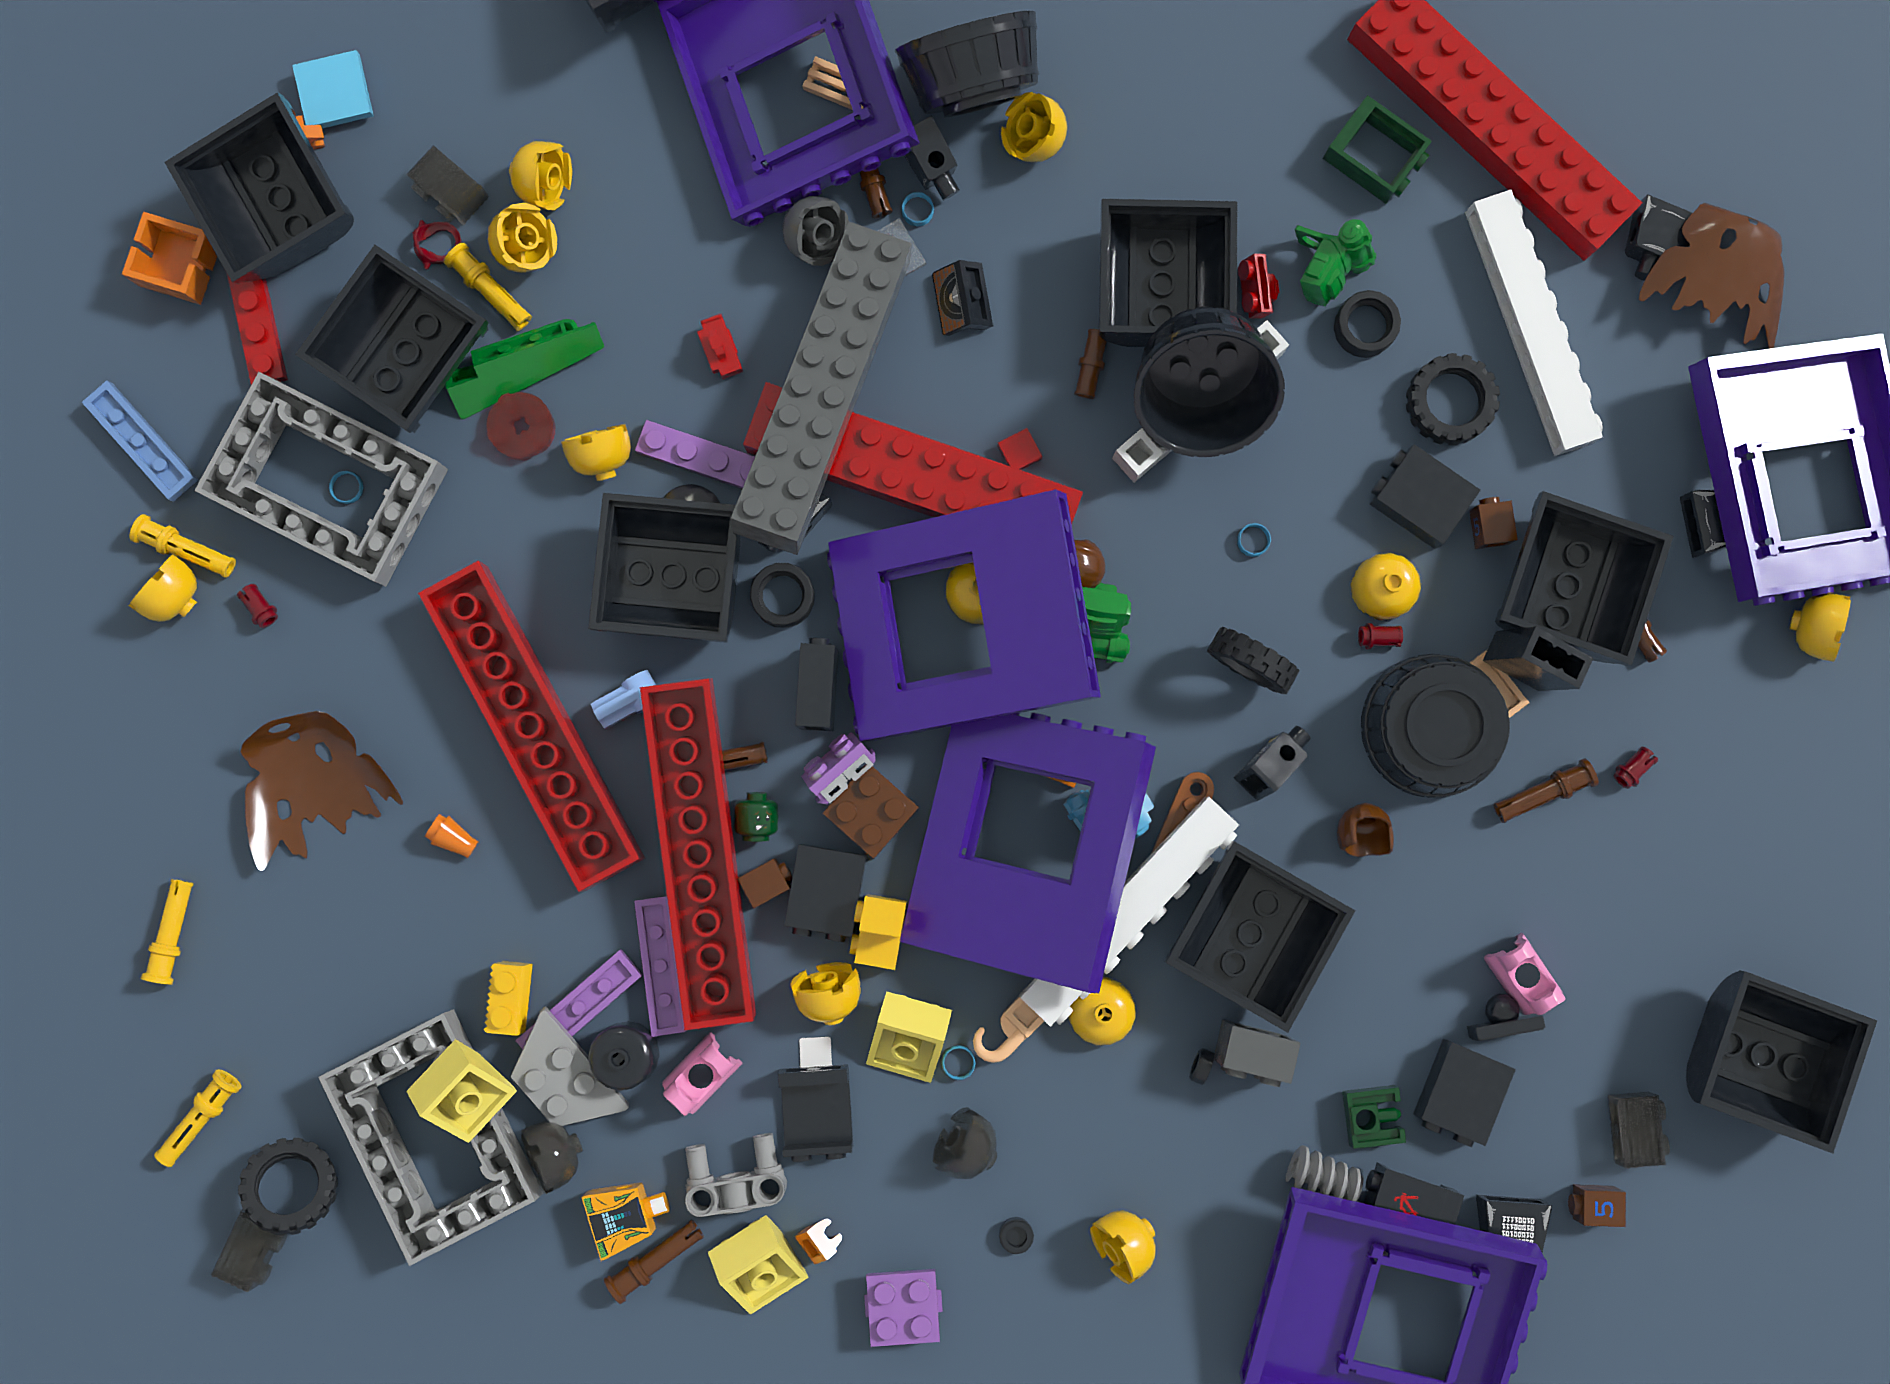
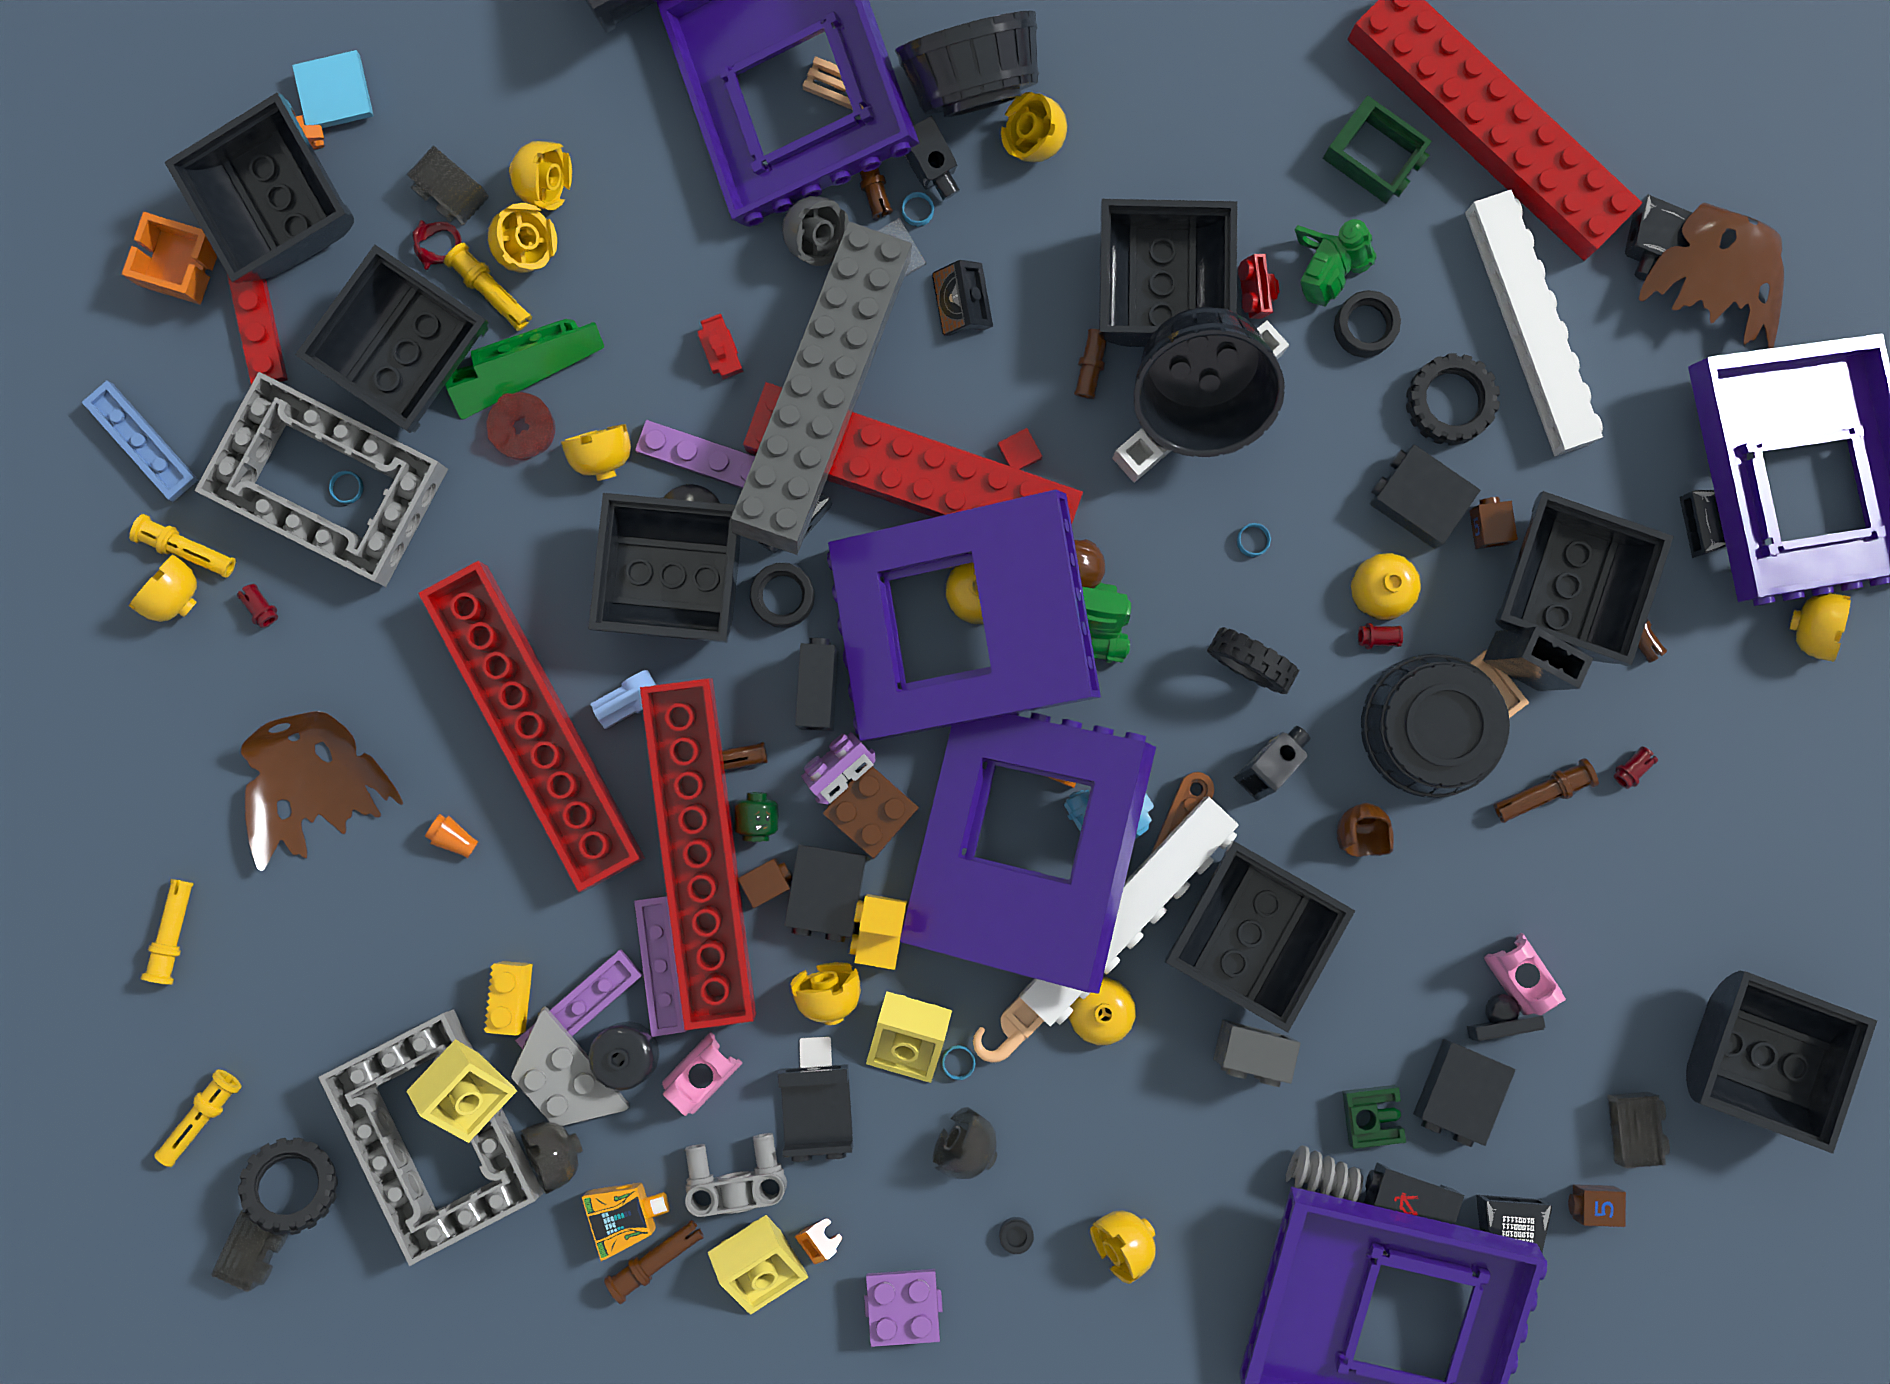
(1201, 1066): black tile -> none

